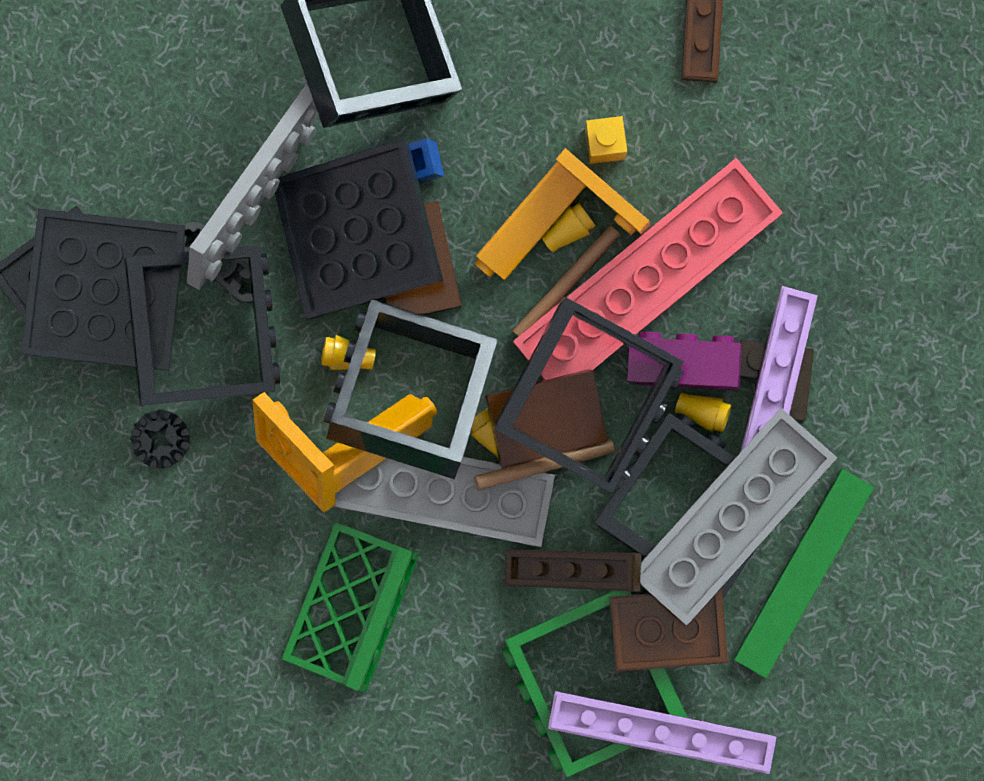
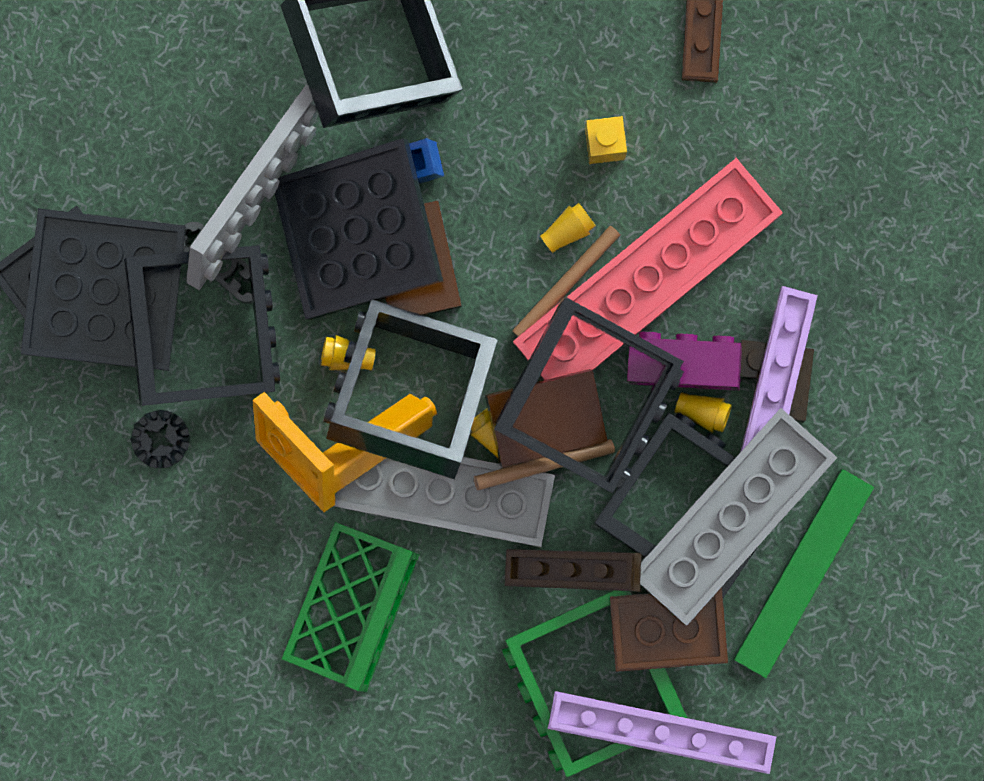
(544, 207): light orange piece -> none

